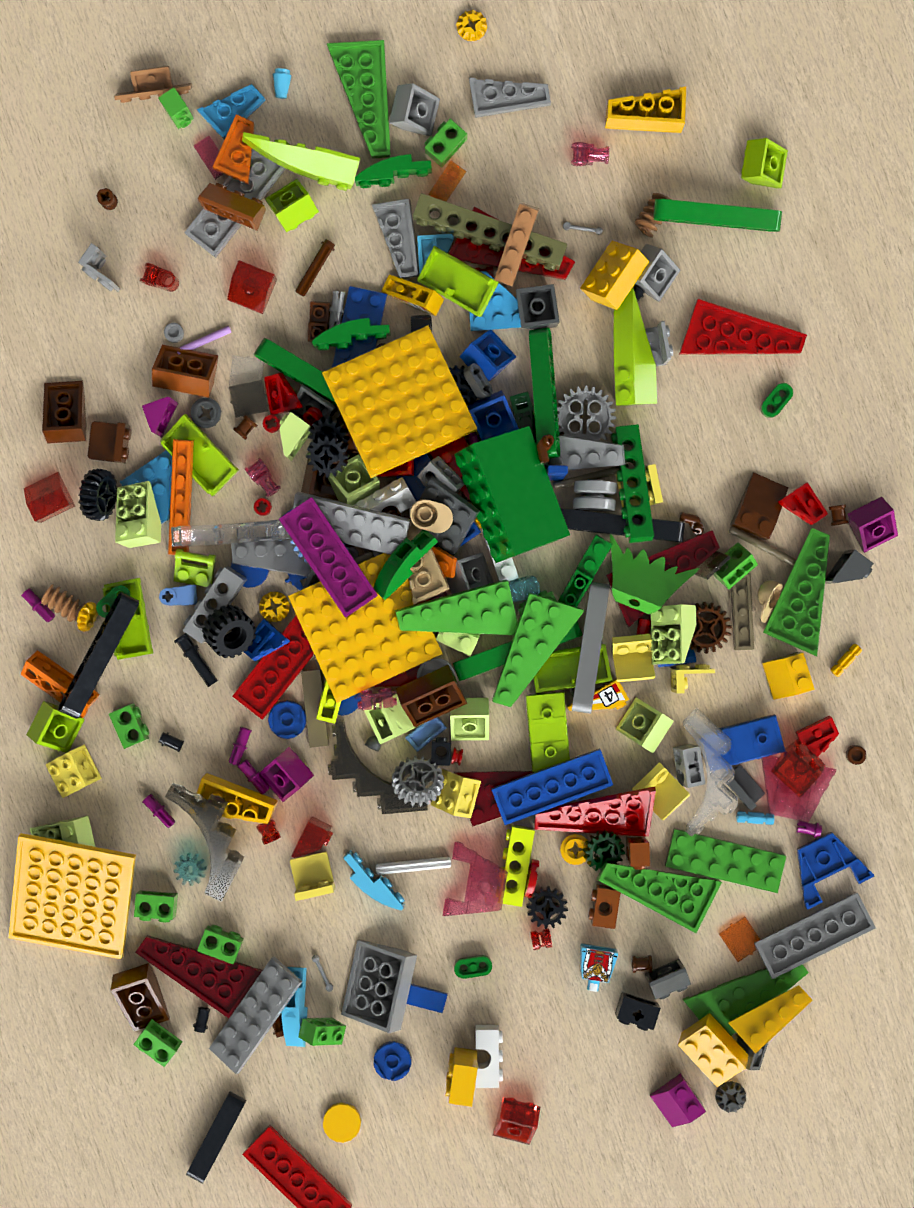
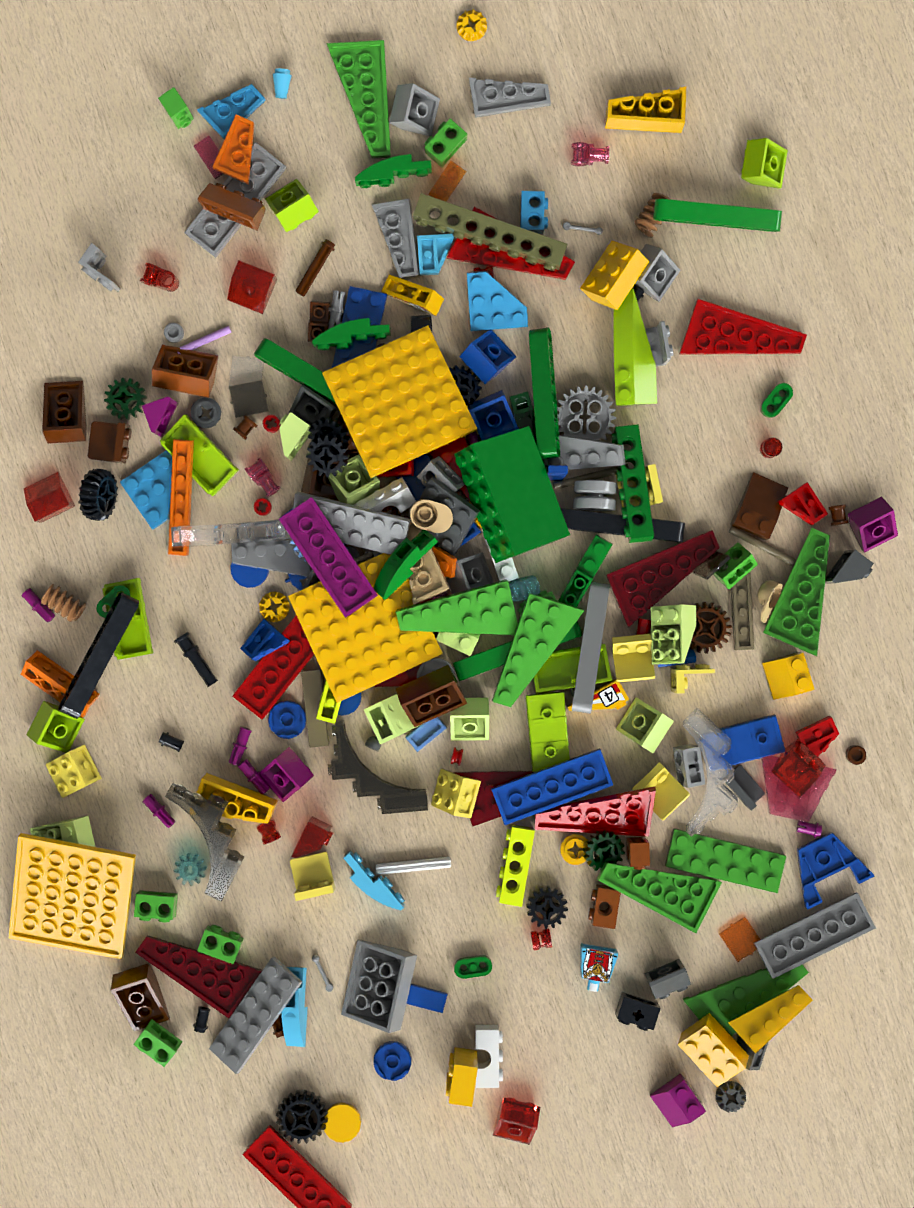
(87, 616): yellow gear -> none
(107, 193): reddish brown bush -> none
(124, 390): none -> dark green gear
(124, 728): bright green brick -> none
(137, 516): yellowish green slope -> none
(151, 82): medium nougat bracket -> none
(182, 595): medium blue piece -> none
(194, 573): lime plate -> none
(216, 1137): black beam -> none
(220, 623): black tyre -> none
(224, 575): light grey brick -> none
(280, 394): red wing -> none
(311, 1128): none -> black gear
(315, 412): red bush -> none
(318, 164): wedge -> none
(322, 1031): bright green brick -> none
(365, 697): clear pink hinge -> none
(422, 772): light grey gear -> none
(441, 760): black brick -> none
(457, 281): lime container -> none
(478, 381): dark grey beam -> none
(484, 884): clear pink wing -> none
(516, 244): medium nougat arch -> none
(529, 212): none -> dark azure brick
(531, 878): red tile -> none
(537, 307): dark grey slope -> none
(543, 447): reddish brown arm -> none
(642, 580): bright green piece -> none
(642, 964): reddish brown bush -> none
(694, 522): reddish brown arm -> none
(755, 818): medium azure axle -> none
(774, 446): none -> clear red wheel
(846, 660): yellow axle -> none

